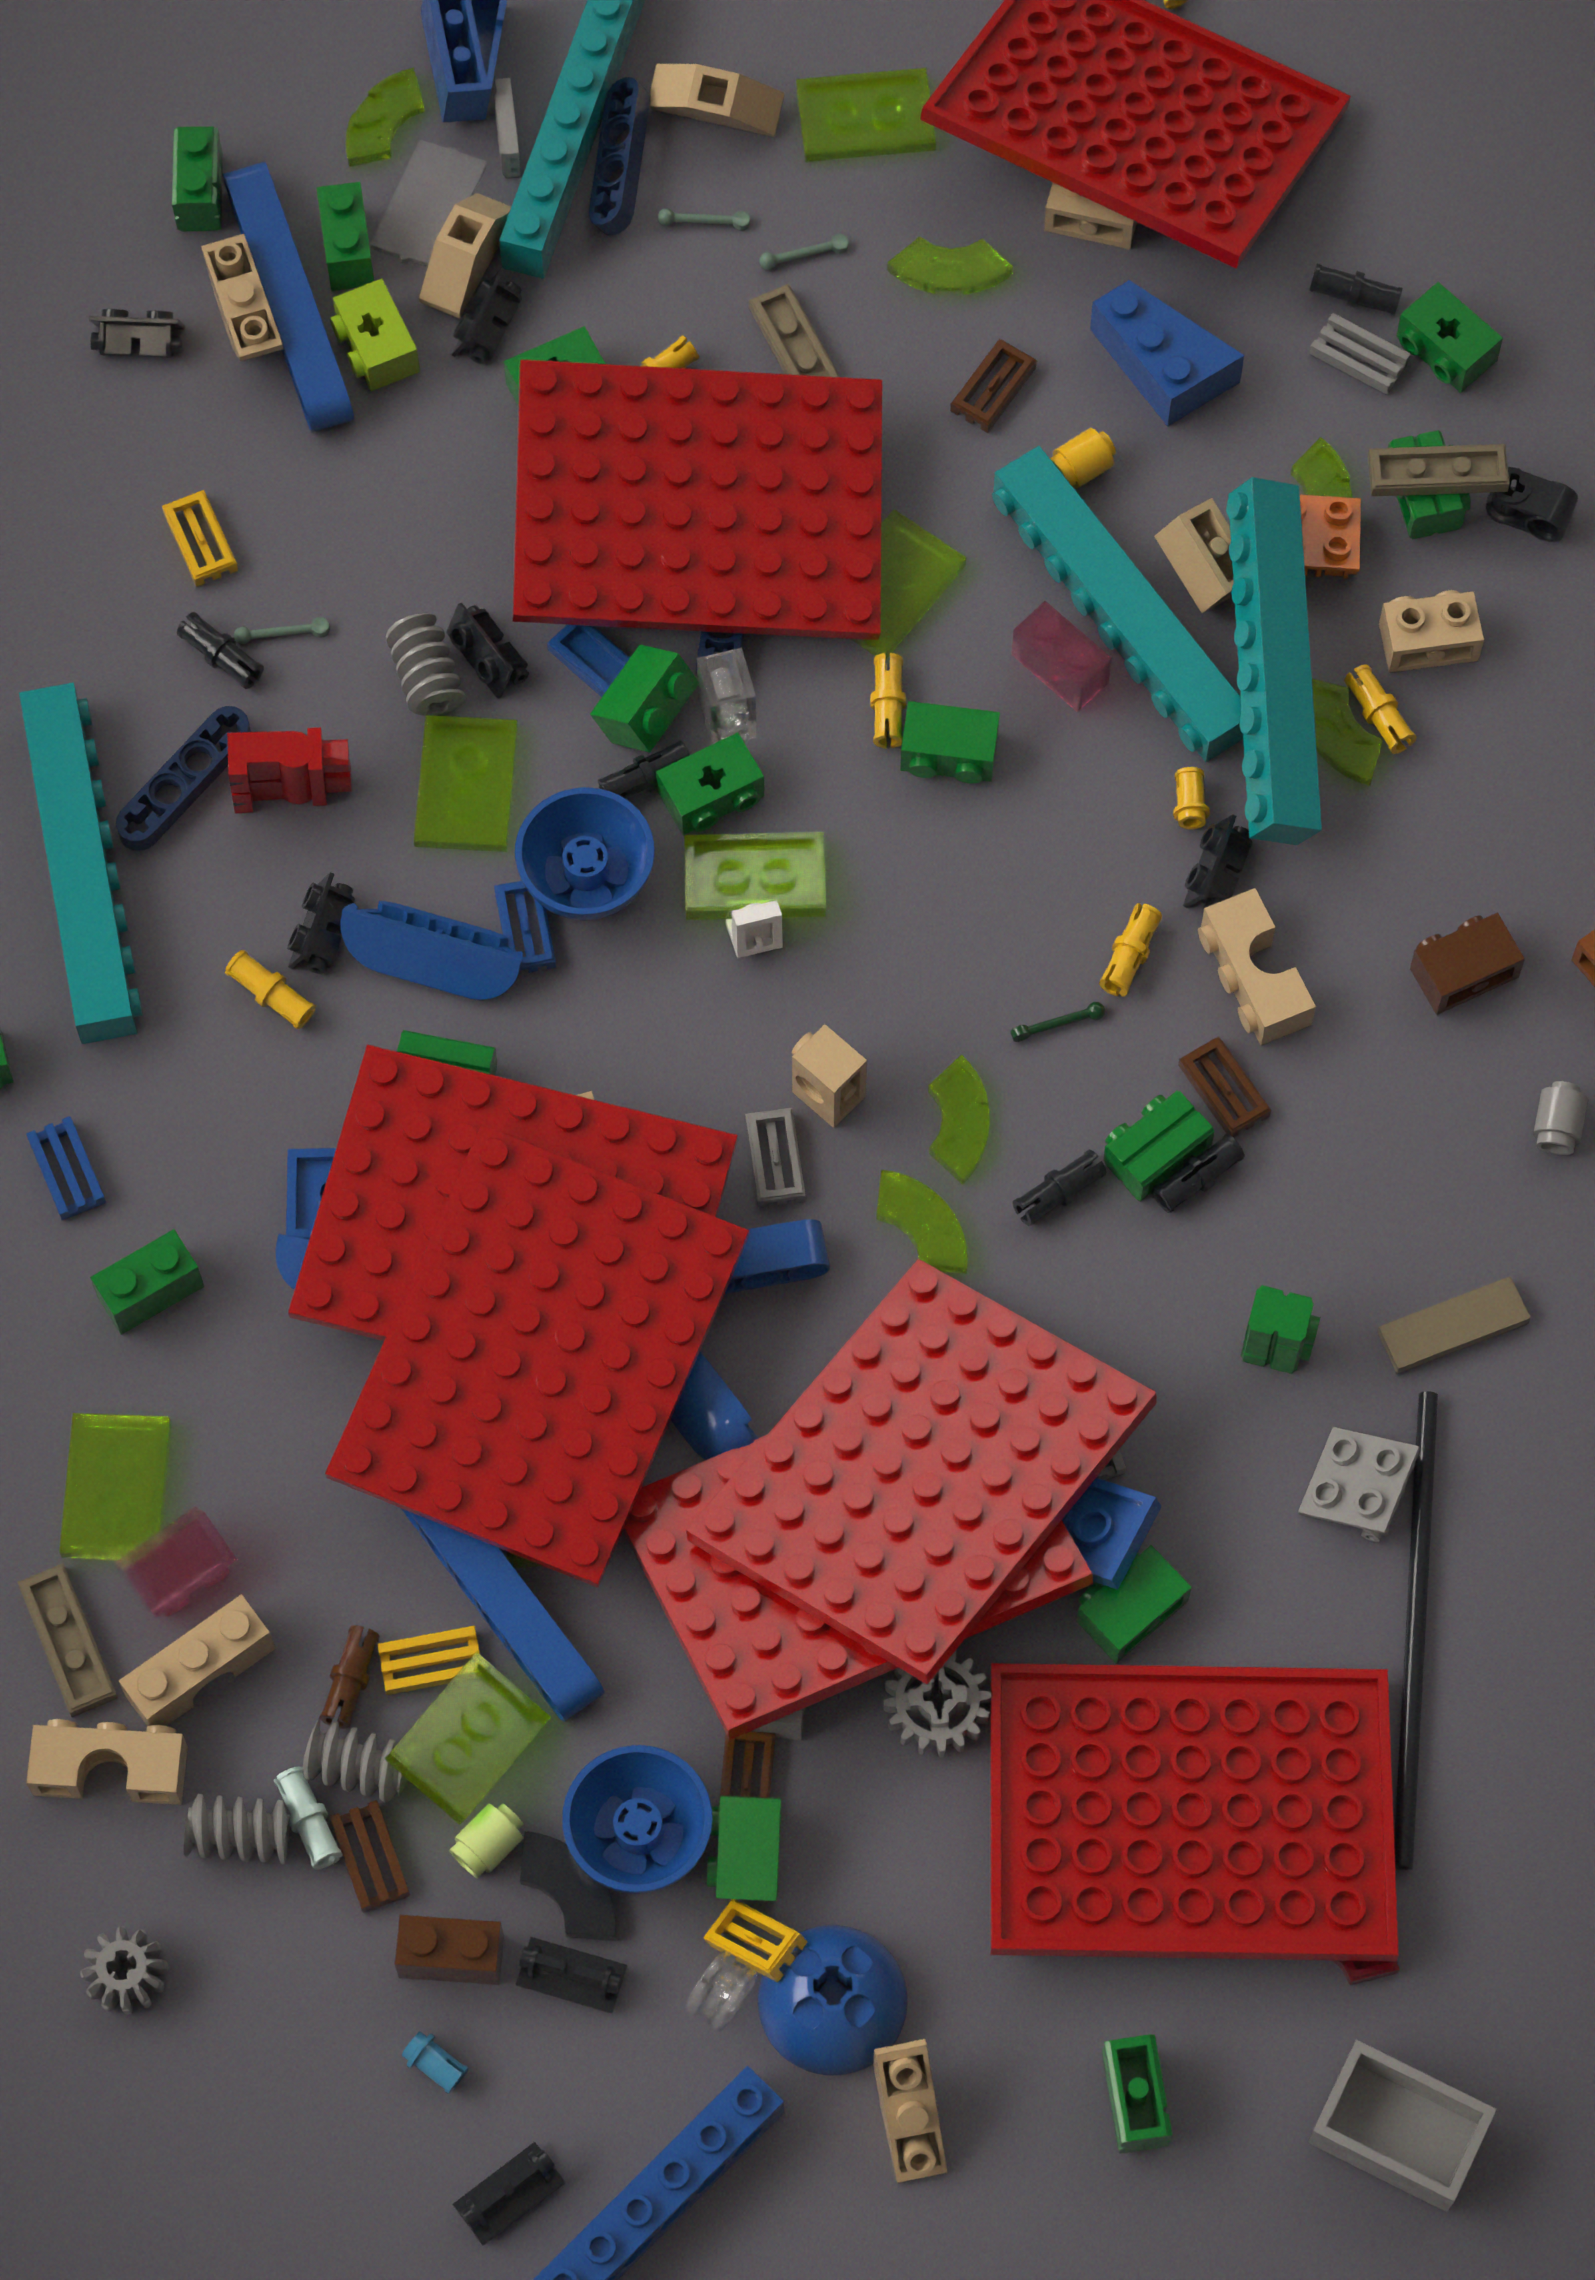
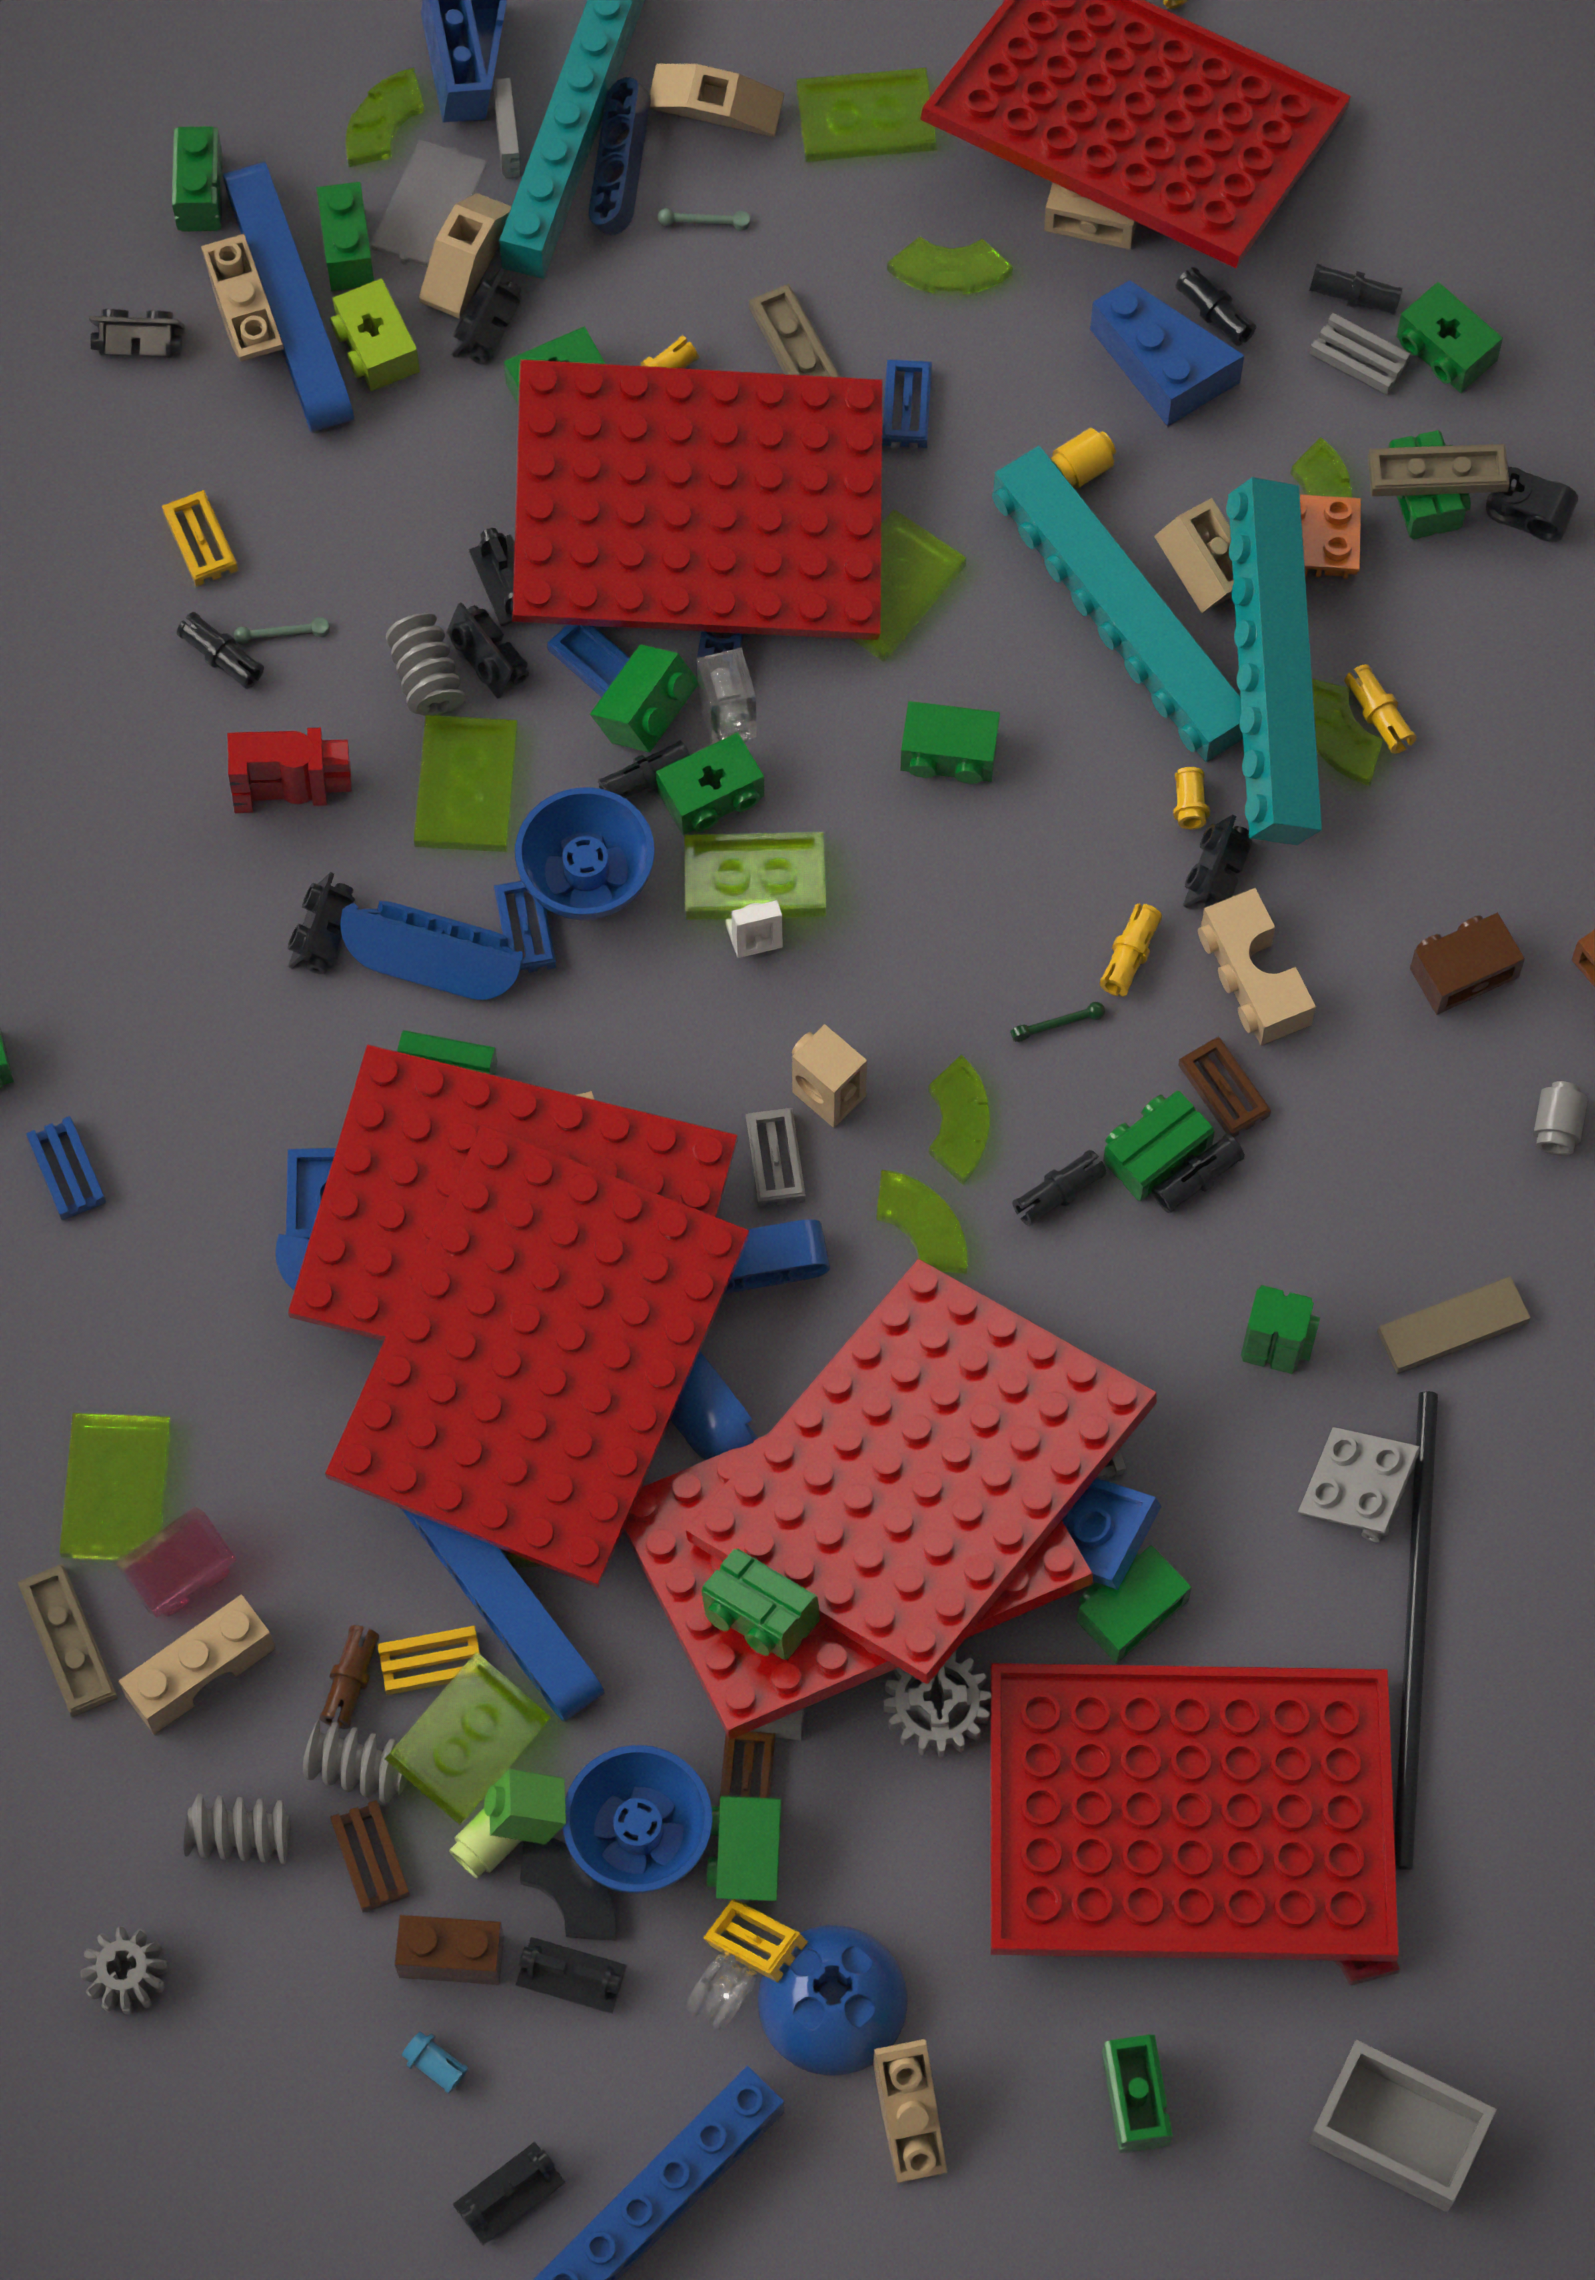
(66, 1754): tan arch -> none
(78, 863): teal brick -> none
(147, 1281): green brick -> none
(178, 774): dark blue beam -> none
(270, 989): yellow pin -> none
(308, 1818): light aqua pin -> none
(496, 570): none -> black hinge
(526, 1806): none -> bright green brick
(759, 1605): none -> green brick
(838, 244): sand green hinge -> none
(888, 700): yellow pin -> none
(905, 435): none -> blue tile
(975, 412): reddish brown tile -> none
(1061, 656): clear pink brick -> none
(1215, 306): none -> black pin
(1431, 631): tan brick -> none

